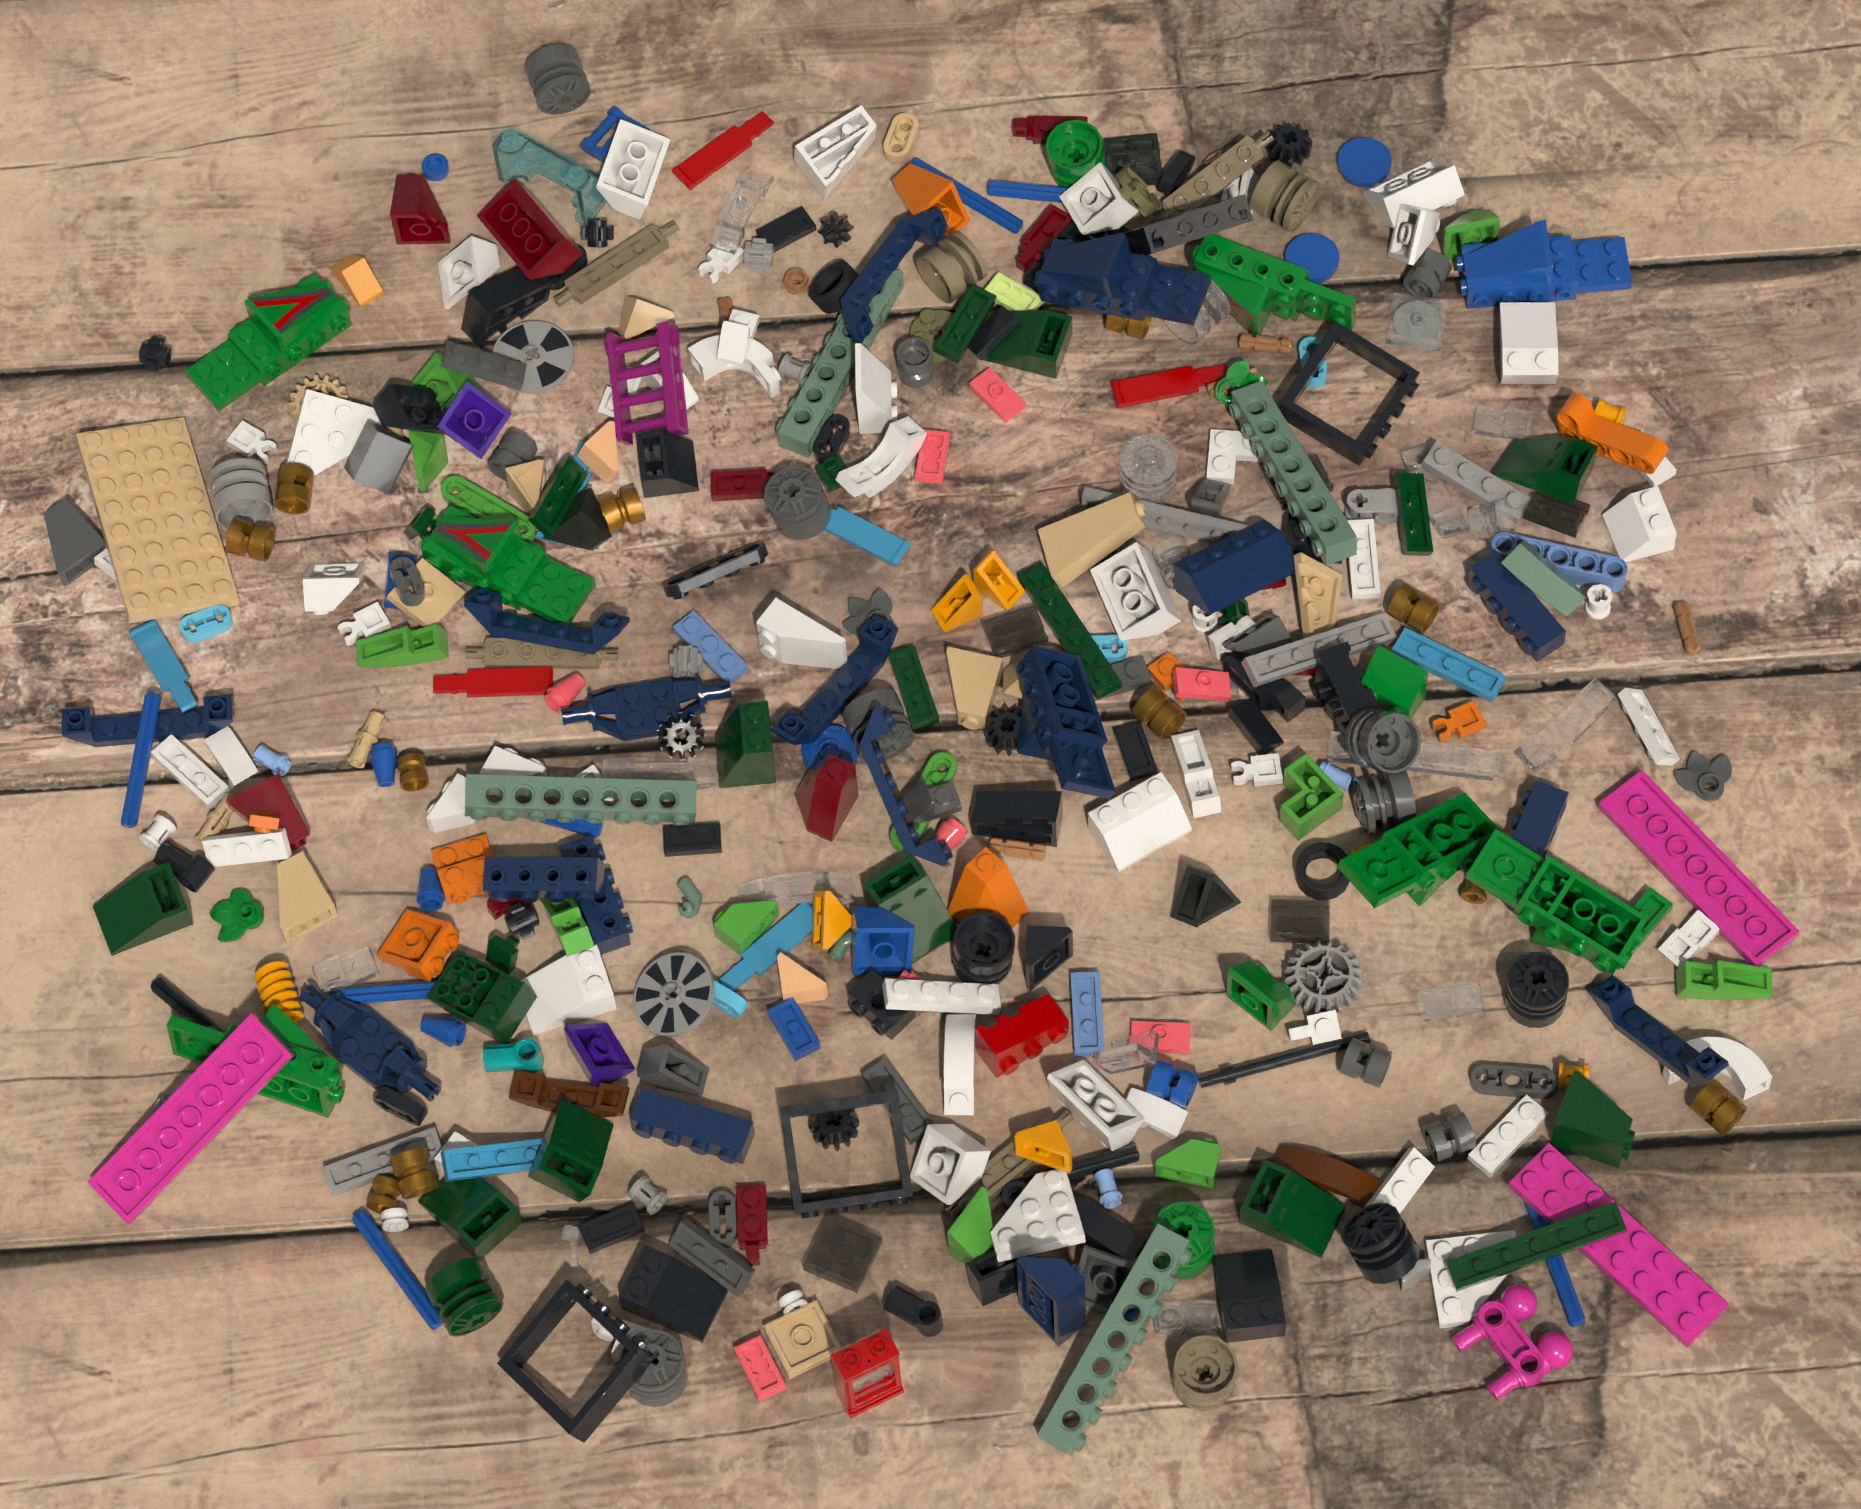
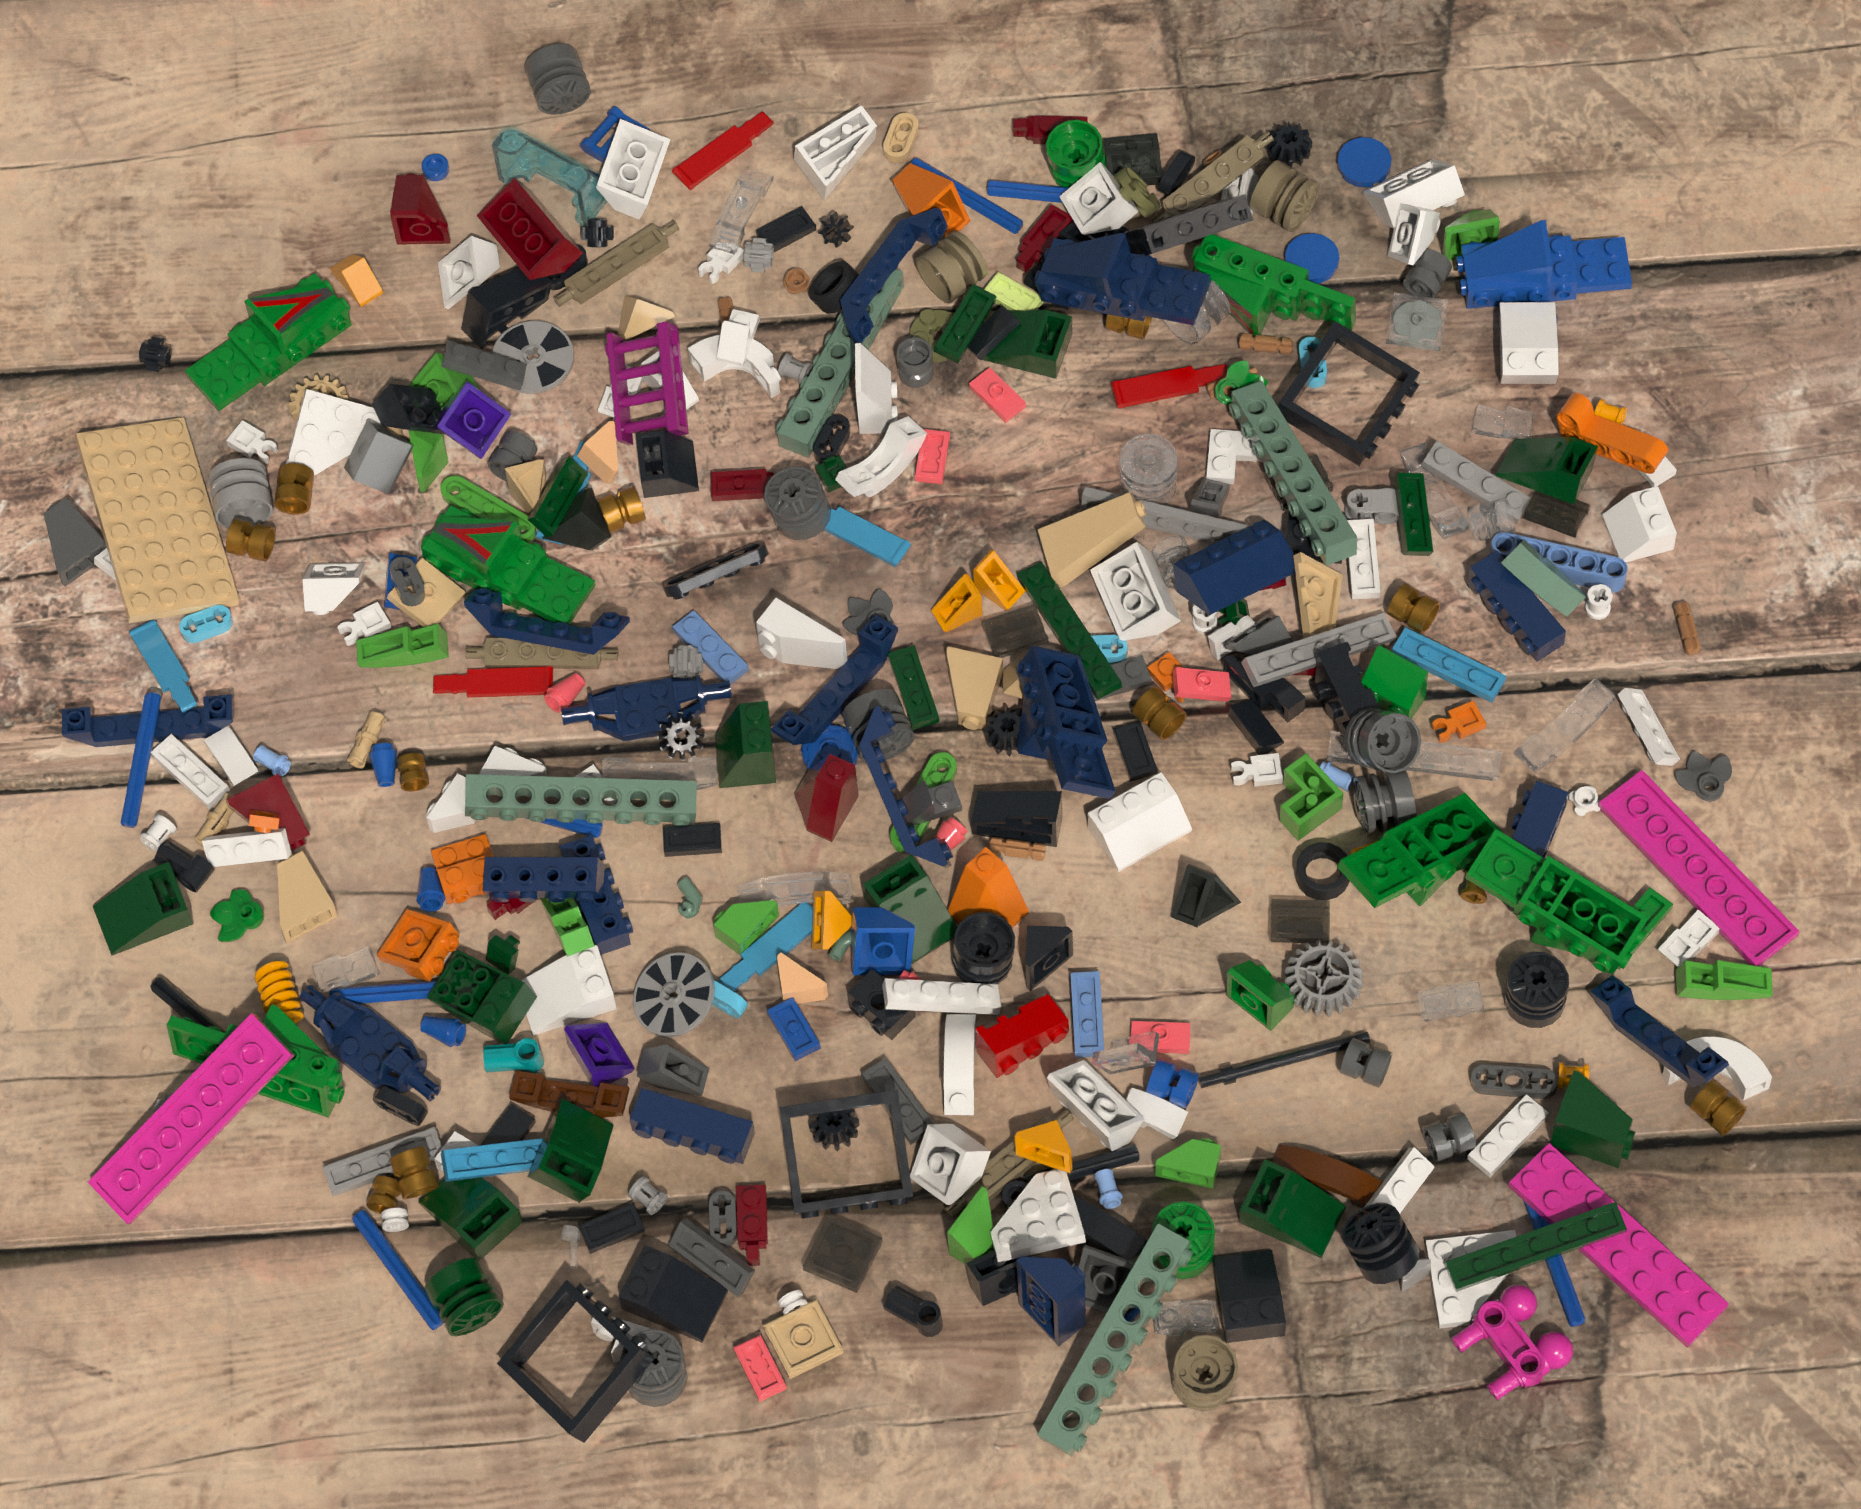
(420, 524): dark green tile -> none
(511, 1127): none -> black tile
(521, 921): black gear -> none
(867, 1373): red door -> none
(1196, 774): white slope -> none
(1321, 1028): white plate -> none
(1582, 793): none -> white plate

